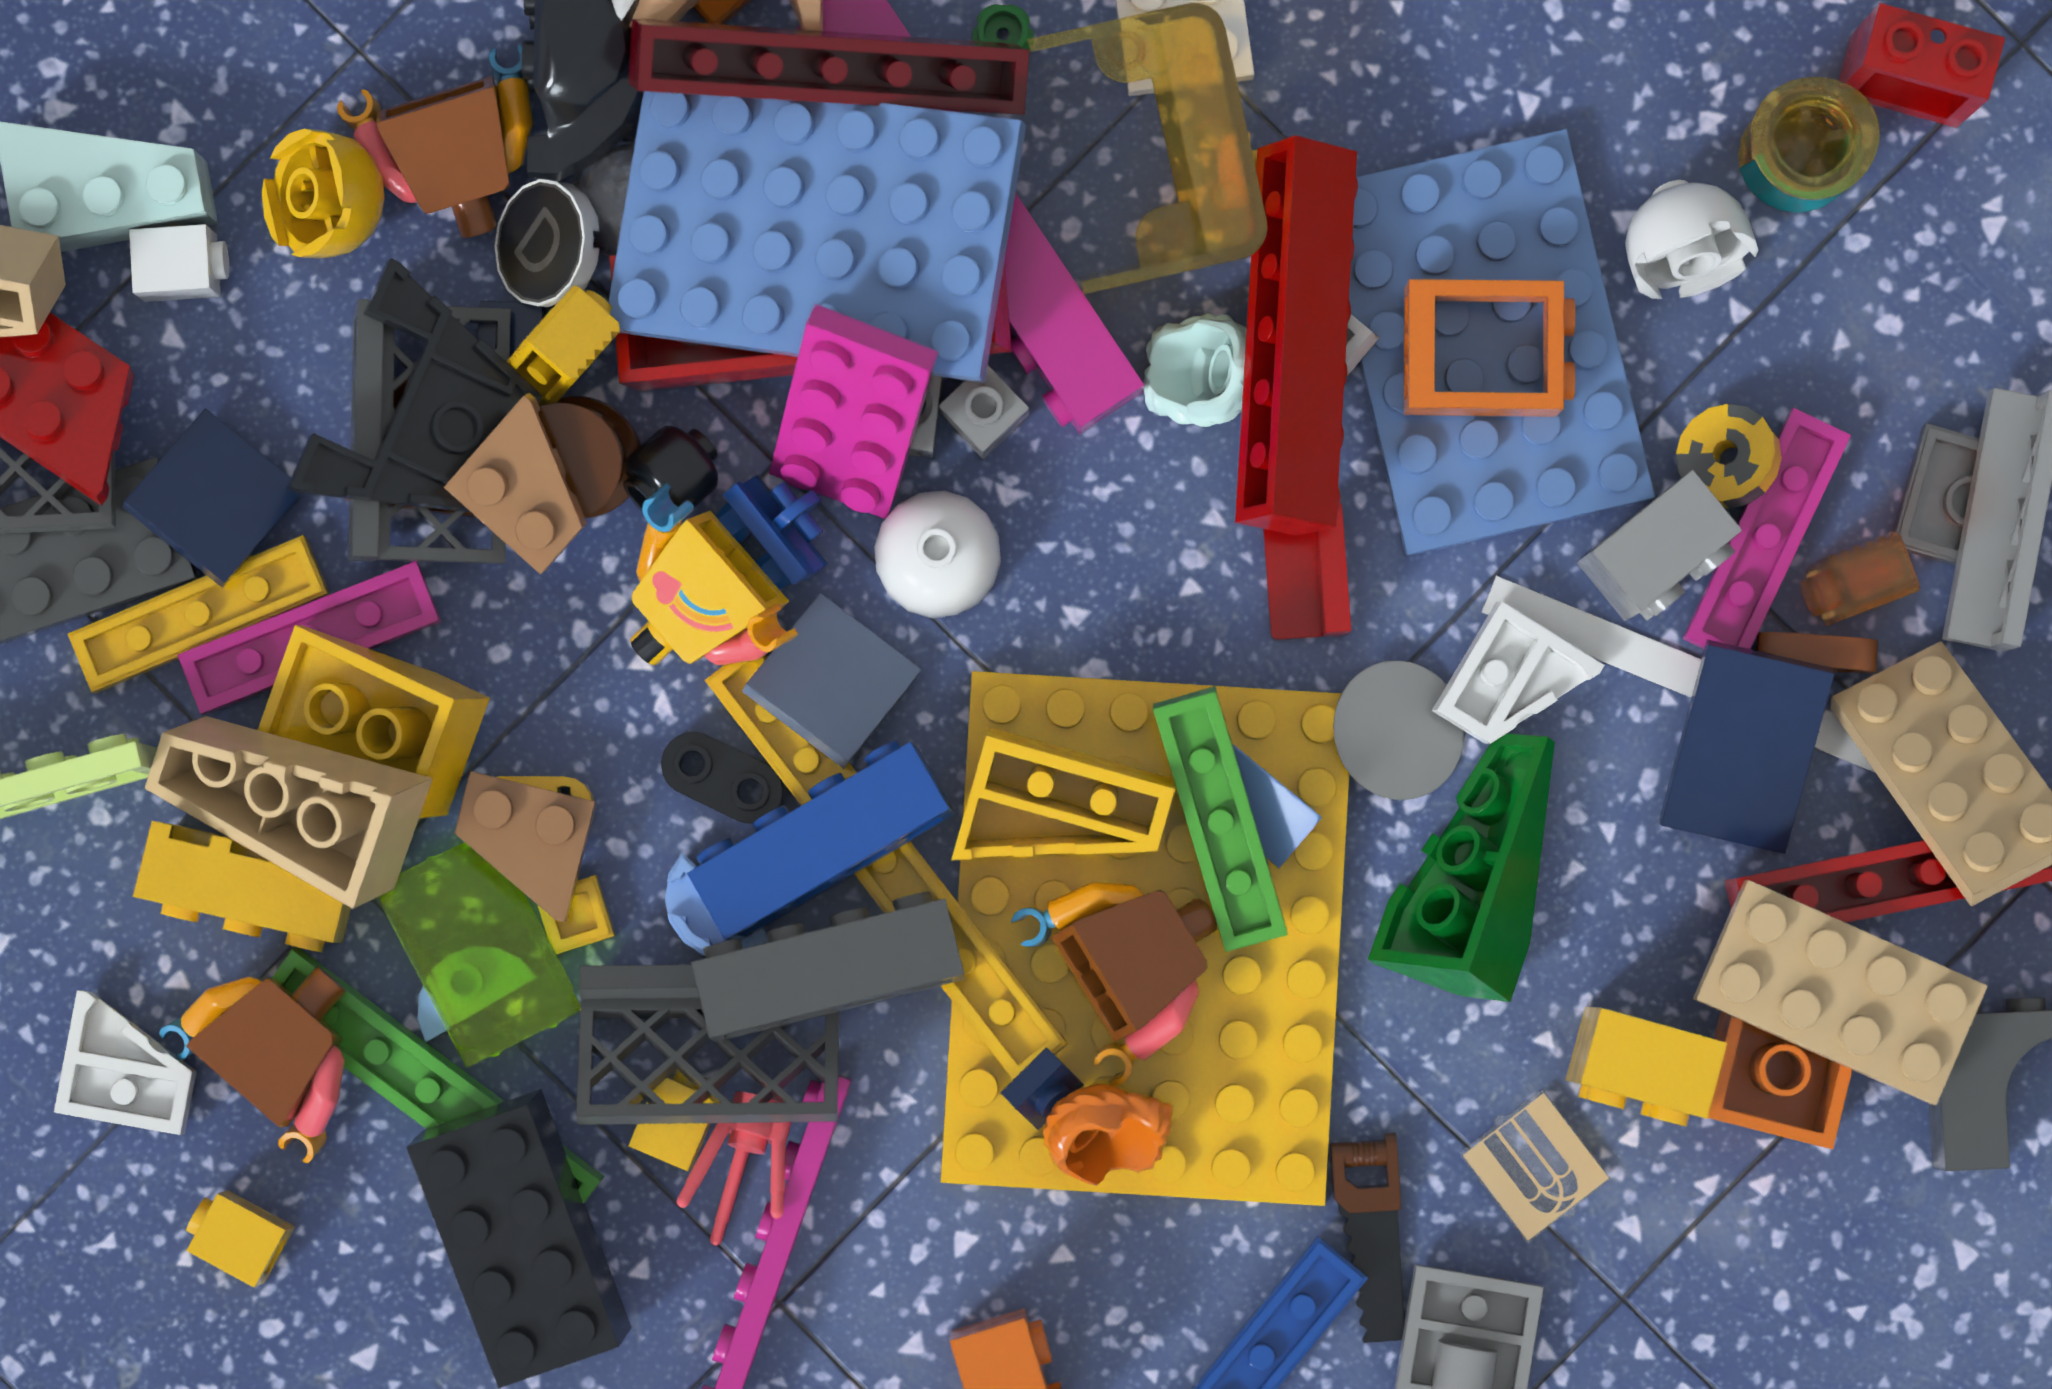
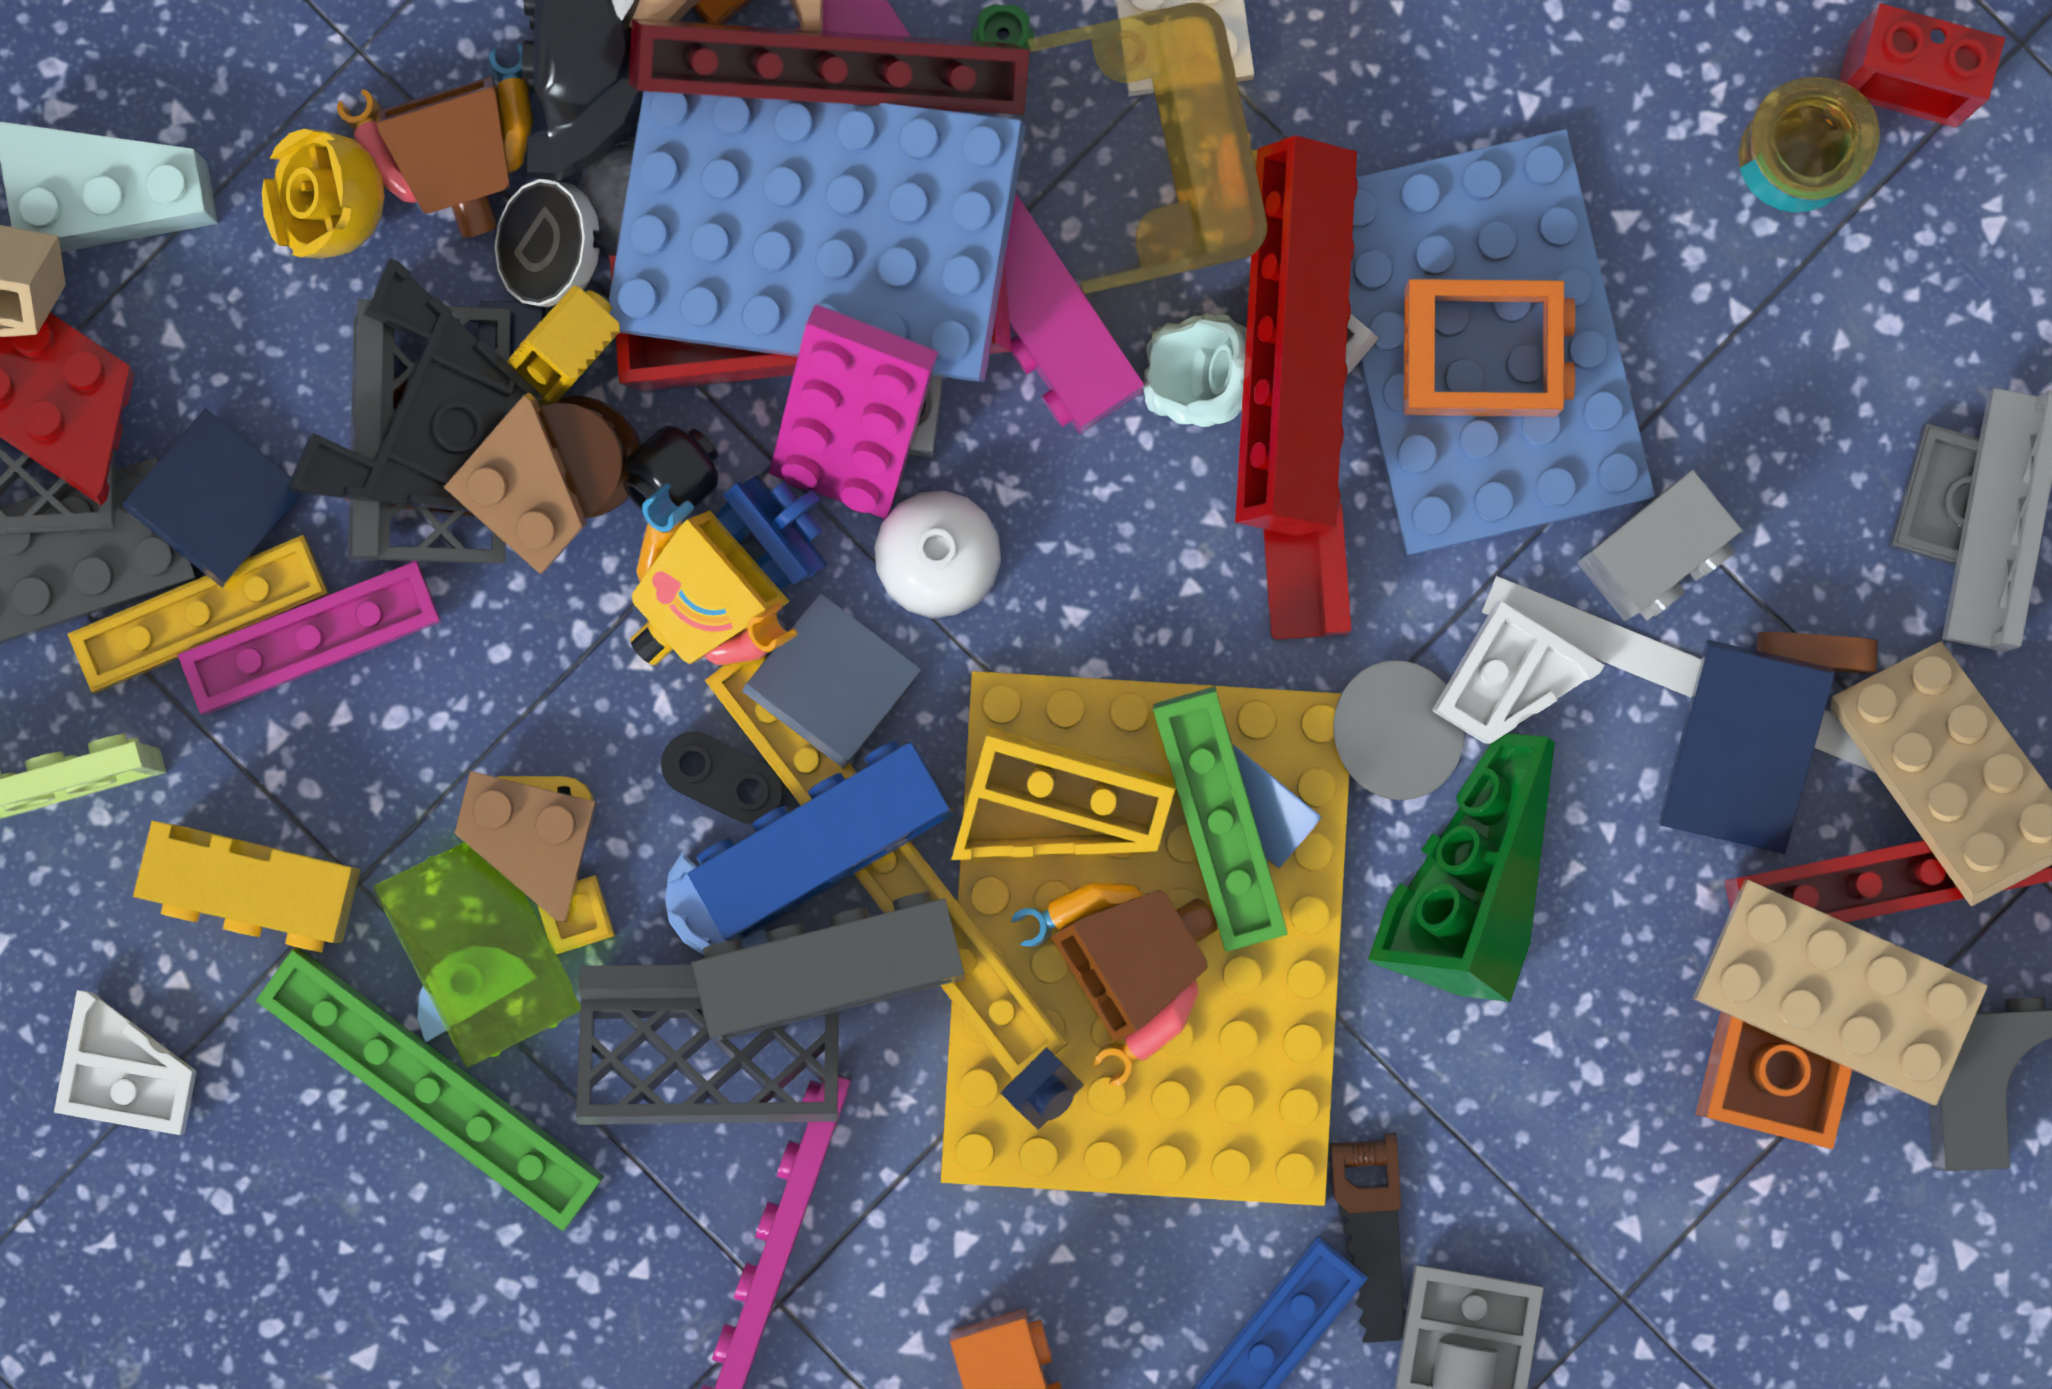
(177, 263): white brick -> none
(238, 1237): yellow brick -> none
(272, 1049): dark orange torso -> none
(294, 803): tan wedge -> none
(375, 710): yellow slope -> none
(519, 1238): black brick -> none
(672, 1142): yellow brick -> none
(746, 1139): coral plant -> none
(984, 412): light grey brick -> none
(1106, 1131): orange hair -> none
(1534, 1166): piece -> none
(1645, 1062): yellow brick -> none
(1688, 239): white cylinder -> none
(1727, 428): yellow piece -> none
(1770, 535): dark pink plate -> none
(1859, 579): clear orange brick -> none

